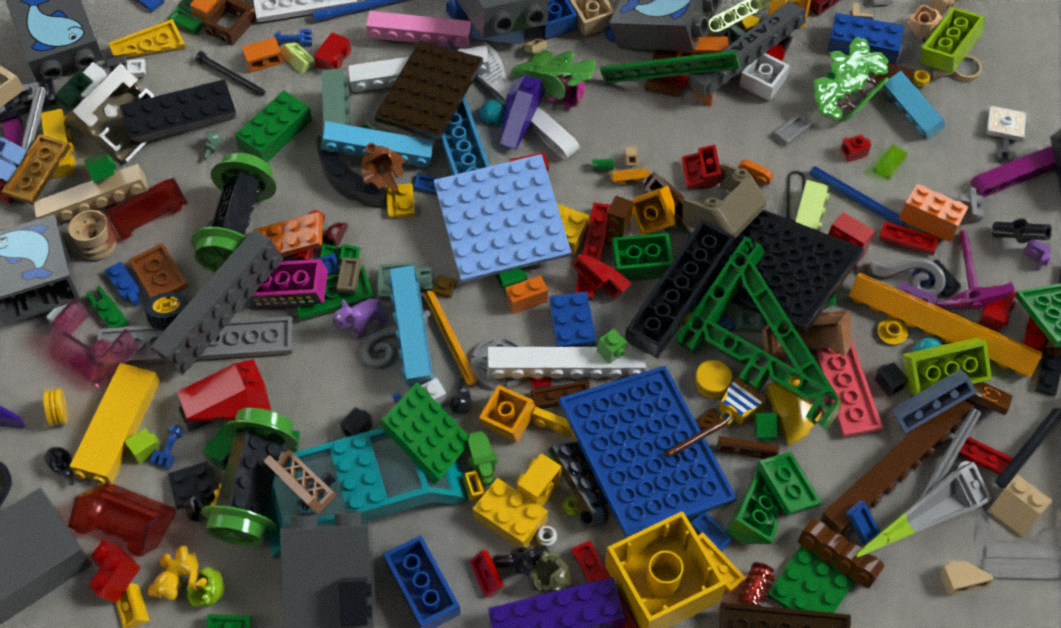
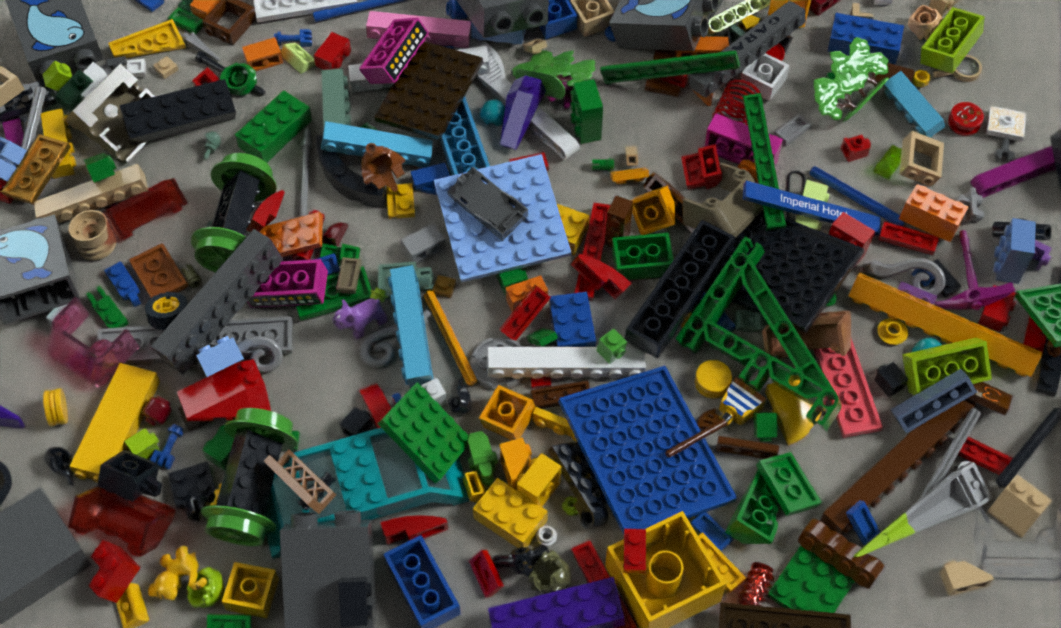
(57, 75): none -> lime brick
(129, 476): none -> black hinge
(157, 410): none -> dark red head
(165, 67): none -> tan plate
(193, 279): none -> olive pin
(195, 43): none -> light grey piece
(204, 77): none -> red brick
(219, 356): none -> light blue piece
(239, 78): none -> green hat
(250, 590): none -> yellow brick
(264, 342): none -> light grey plant
(265, 212): none -> red slope
(306, 145): none -> light grey bar
(375, 402): none -> red slope
(378, 294): none -> lime plate
(394, 51): none -> dark pink brick
(412, 527): none -> red slope
(423, 244): none -> light grey brick
(427, 175): none -> blue tile
(488, 203): none -> dark grey piece
(514, 459): none -> light orange slope
(524, 313): none -> red plate
(542, 337): none -> green tile
(586, 111): none -> green brick
(634, 551): none -> red plate
(734, 141): none -> dark pink brick
(737, 105): none -> red piece
(763, 155): none -> green tile
(804, 205): none -> blue tile
(924, 145): none -> tan window
(965, 118): none -> red head
(1015, 250): none -> medium blue brick

